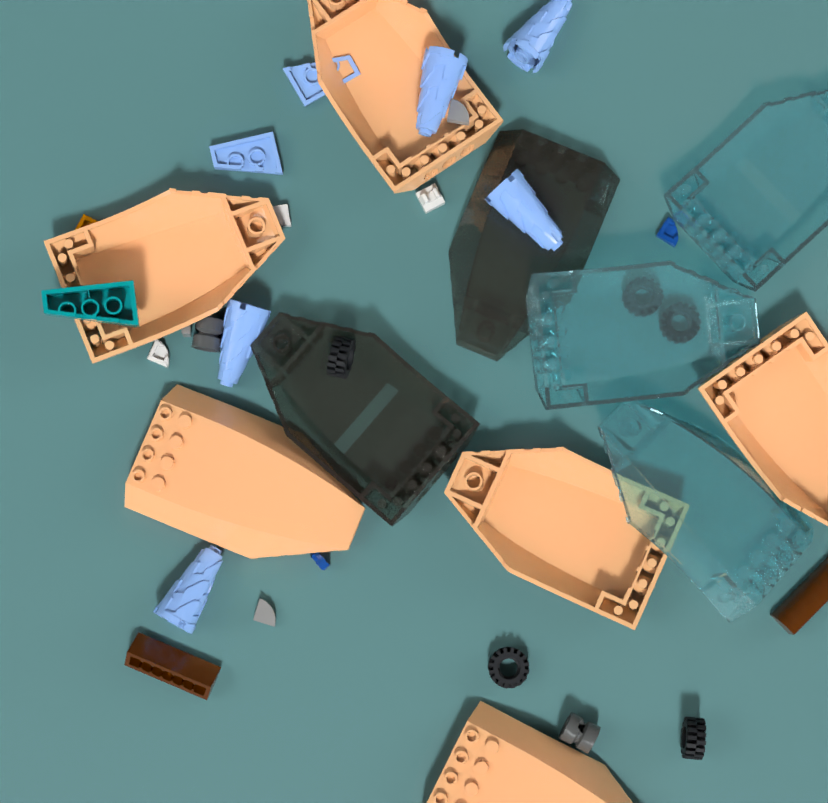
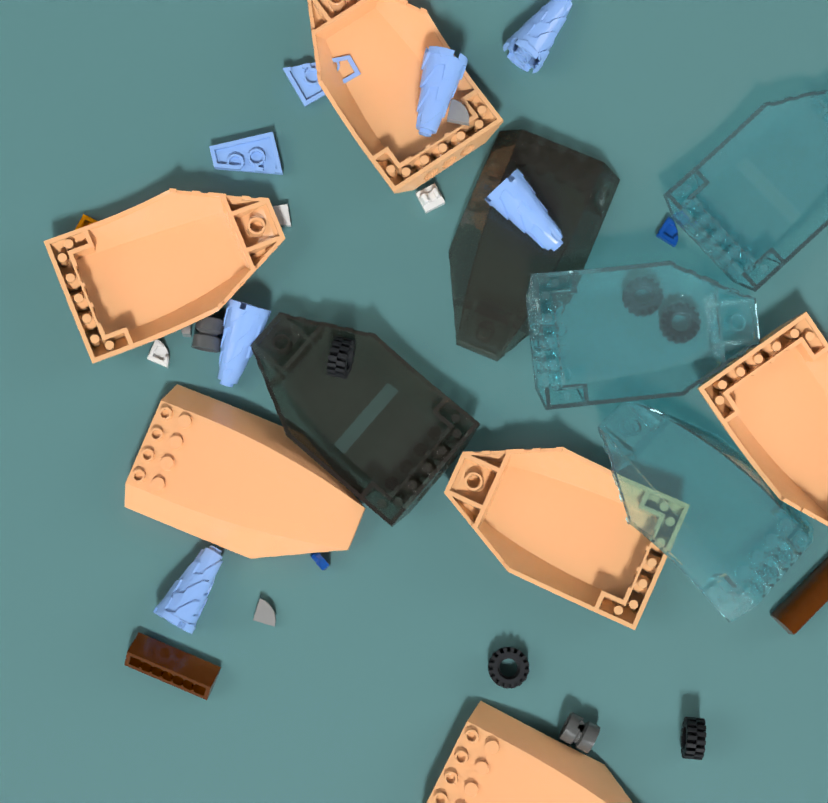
(97, 303): teal wedge -> none

